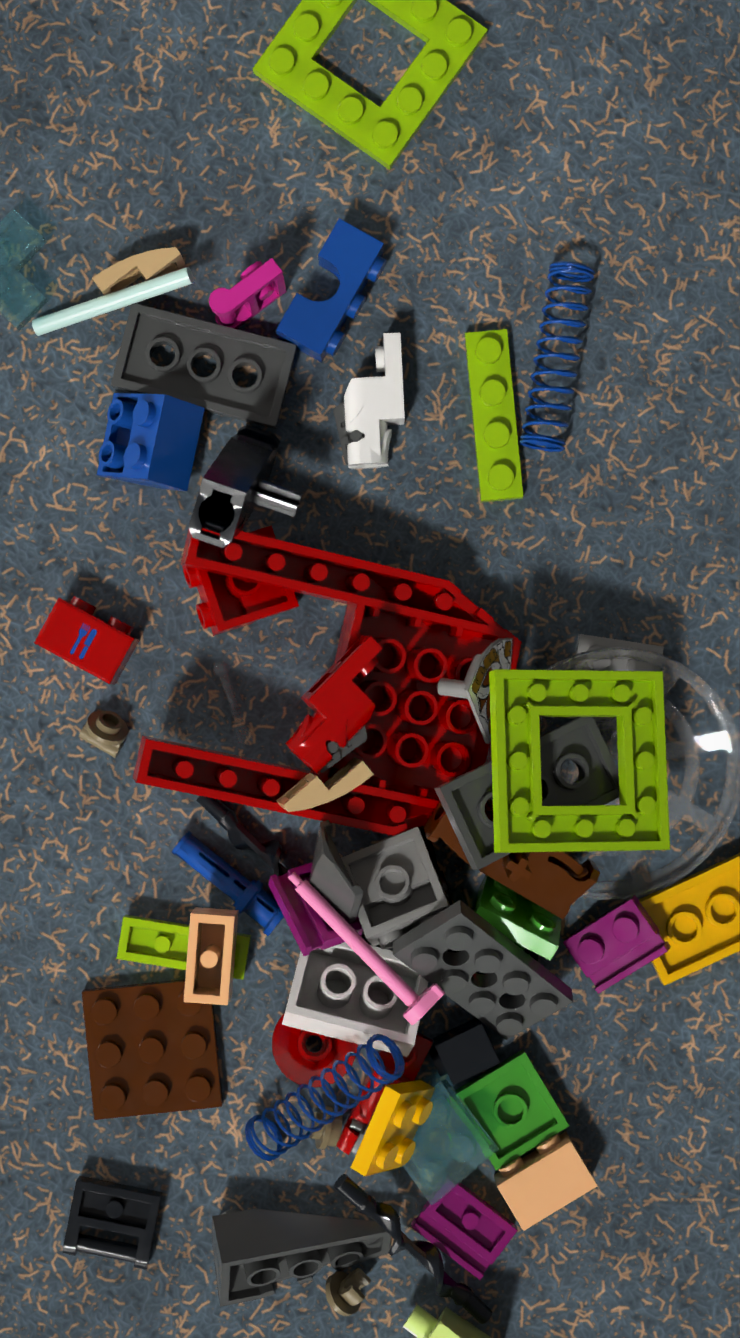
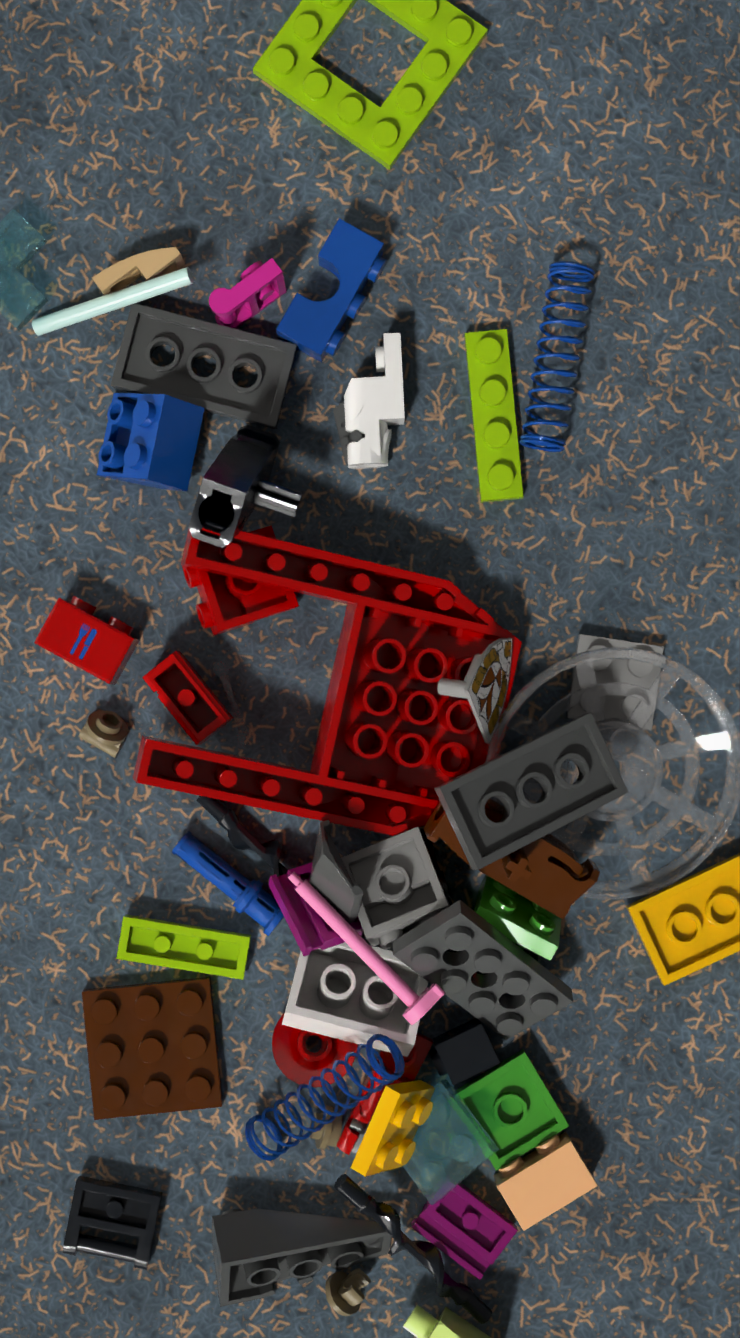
(188, 697): none -> red brick
(211, 956): light nougat brick -> none
(312, 792): tan slope -> none
(339, 709): red plate -> none
(518, 812): lime plate -> none
(616, 944): magenta plate -> none

